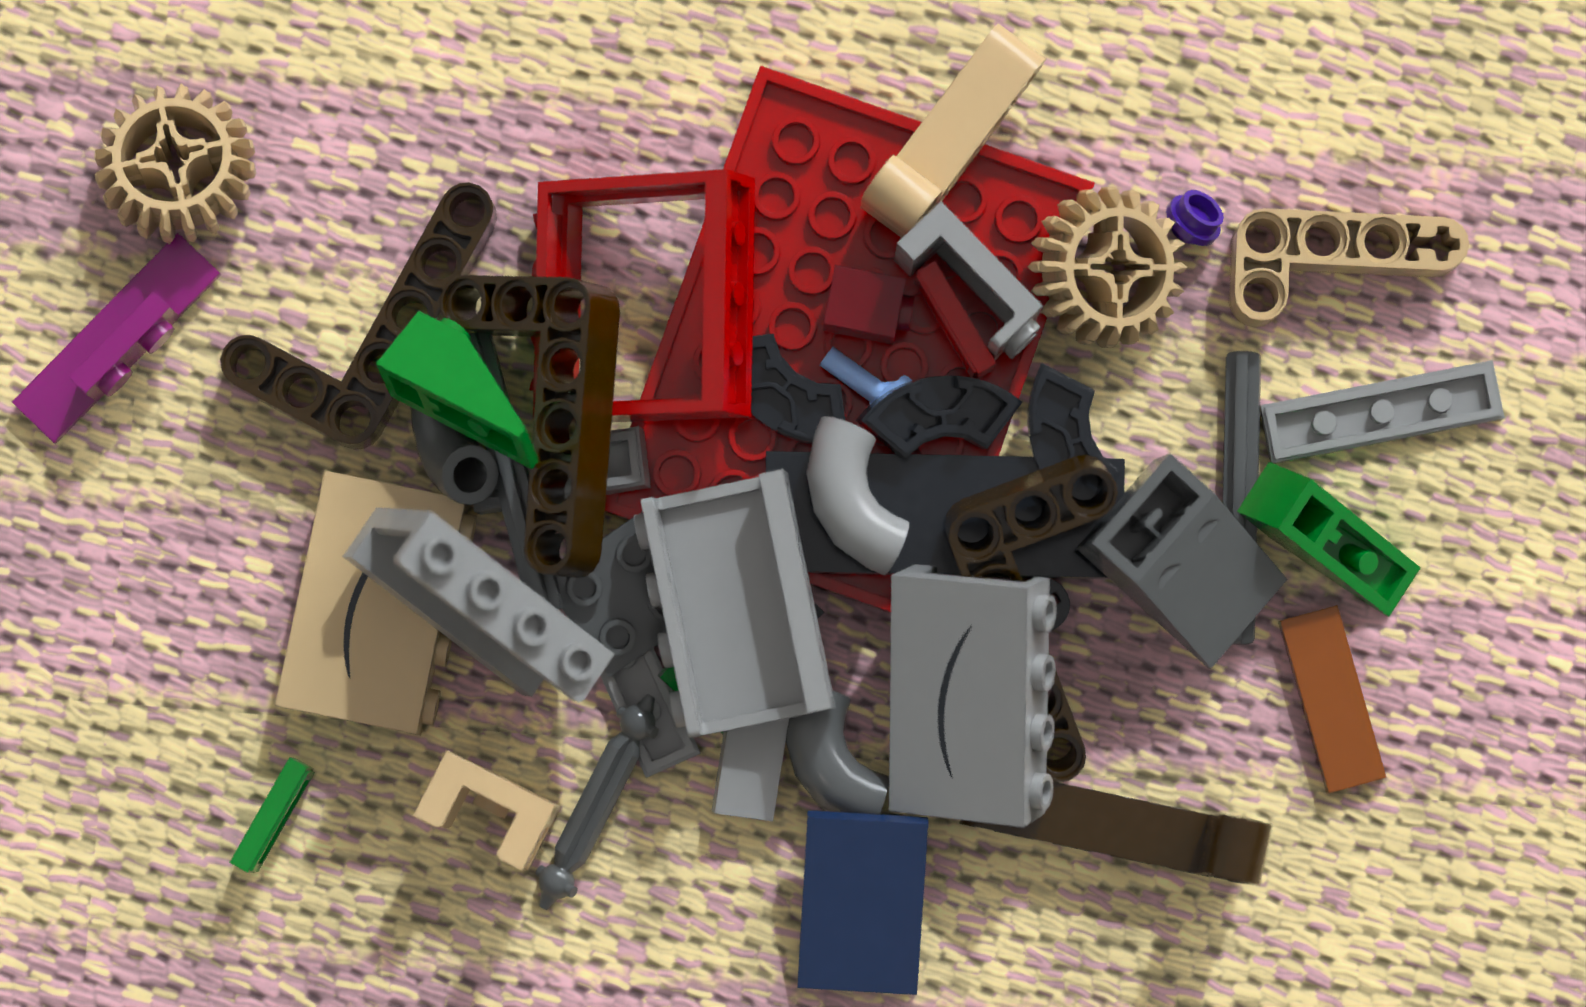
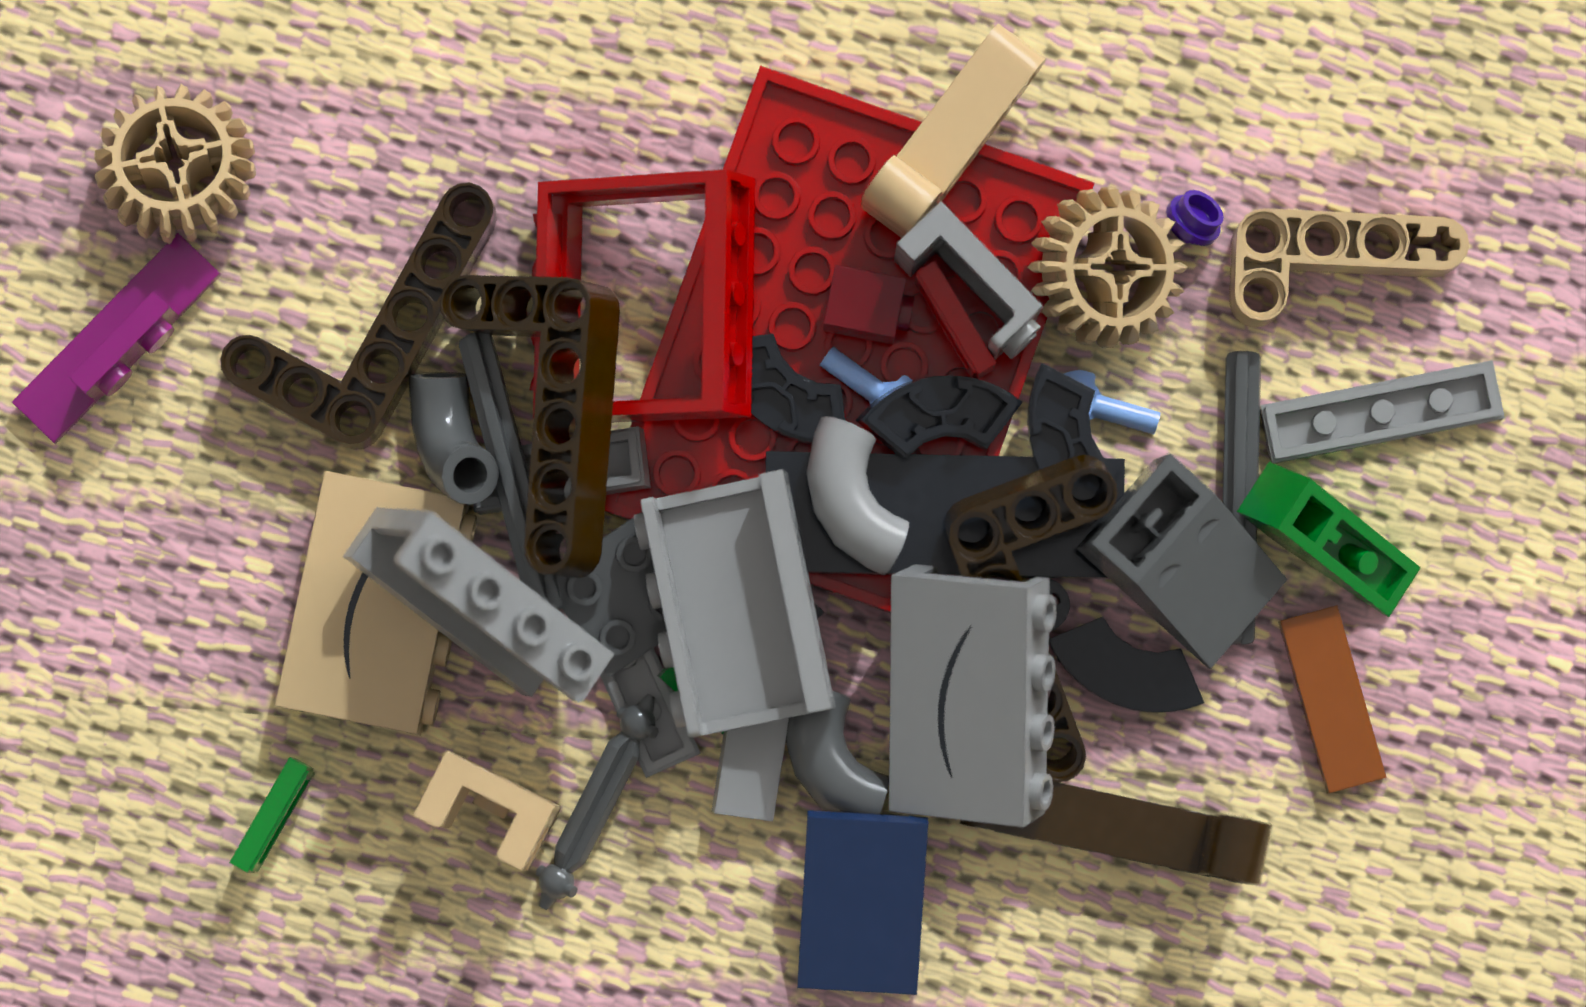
(445, 378): green slope -> none
(1116, 410): none -> light blue bar
(1125, 674): none -> black tile

